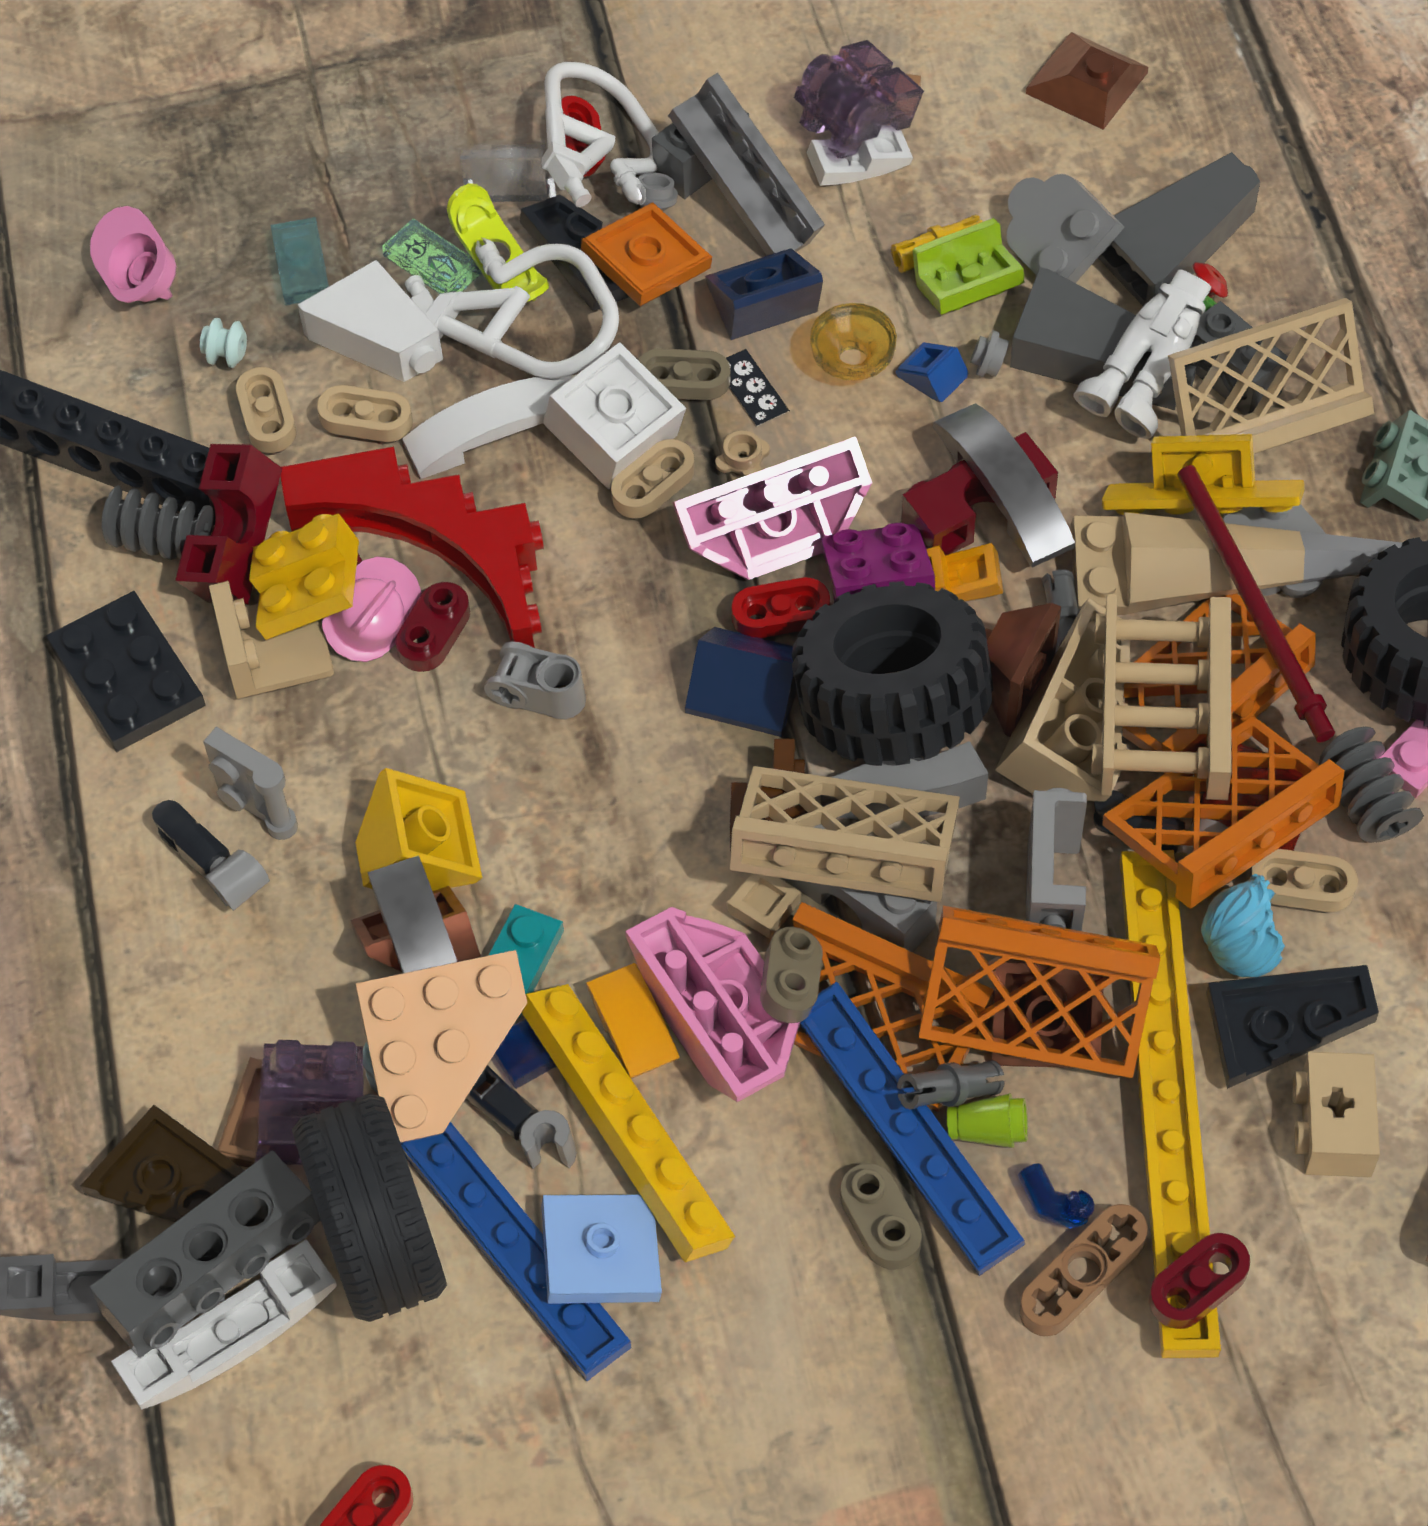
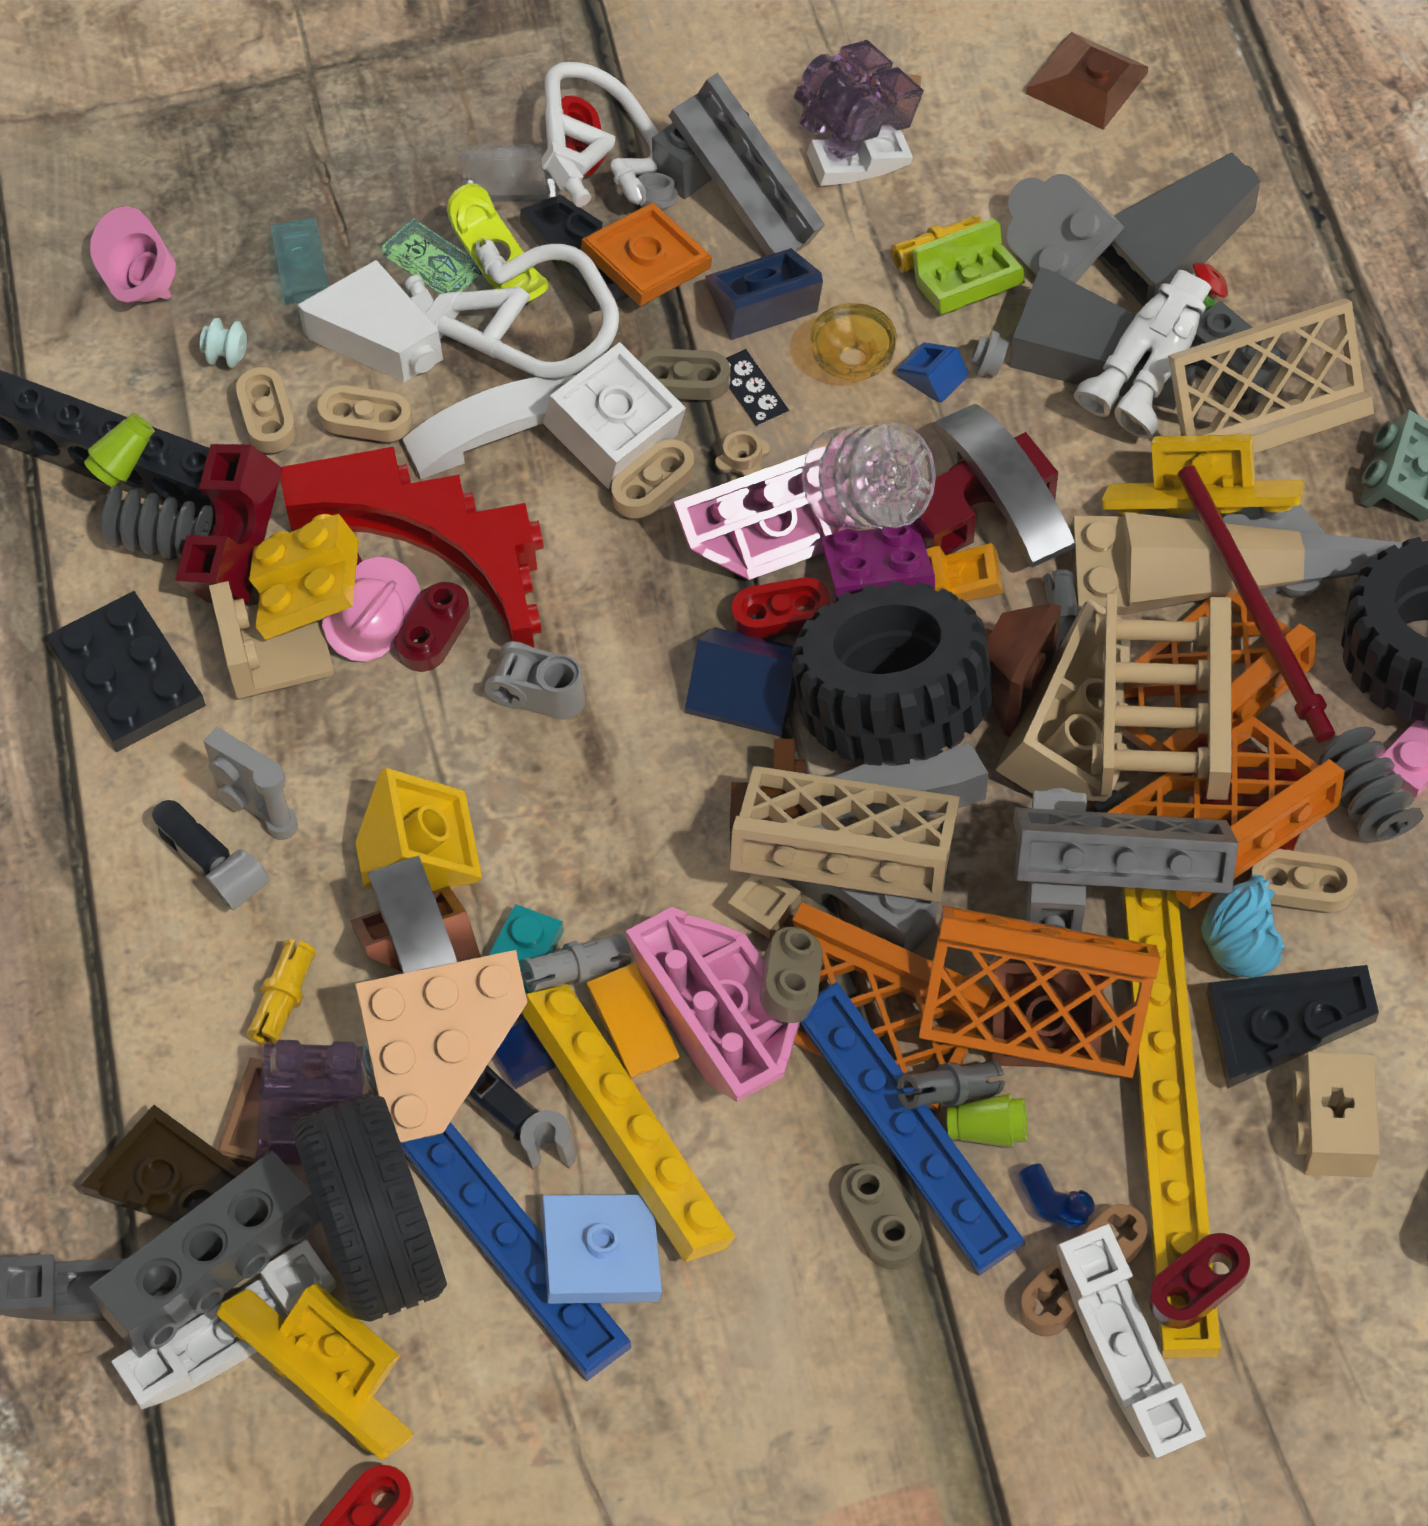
(119, 450): none -> lime cone
(281, 992): none -> yellow pin
(328, 1358): none -> yellow bracket
(575, 962): none -> light grey pin
(869, 476): none -> clear wheel
(1124, 850): none -> flat silver fence
(1124, 1344): none -> white slope

